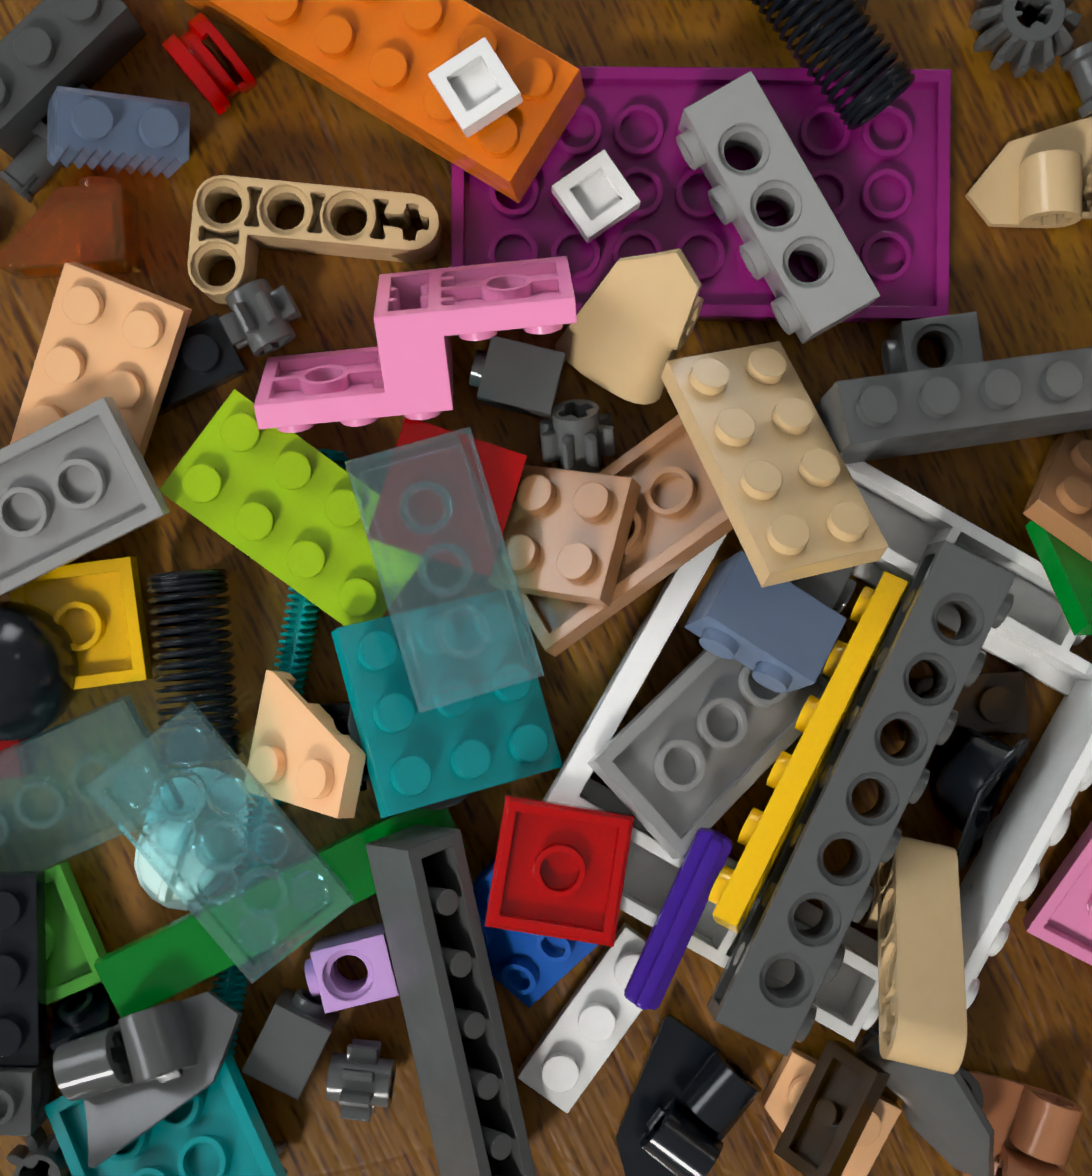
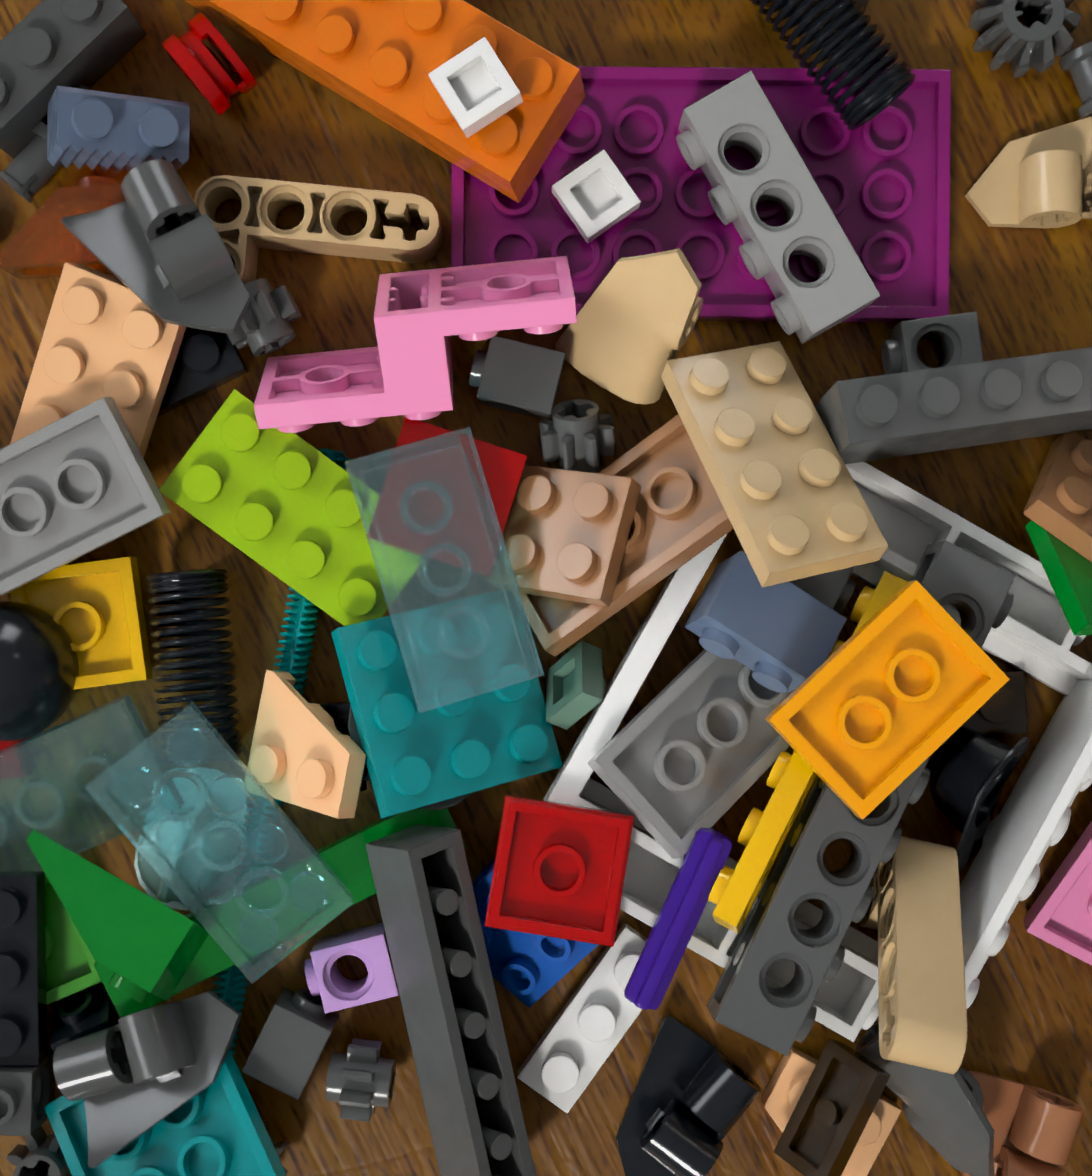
(121, 926): none -> green slope
(166, 251): none -> dark grey panel
(574, 685): none -> sand green plate
(887, 699): none -> light orange plate

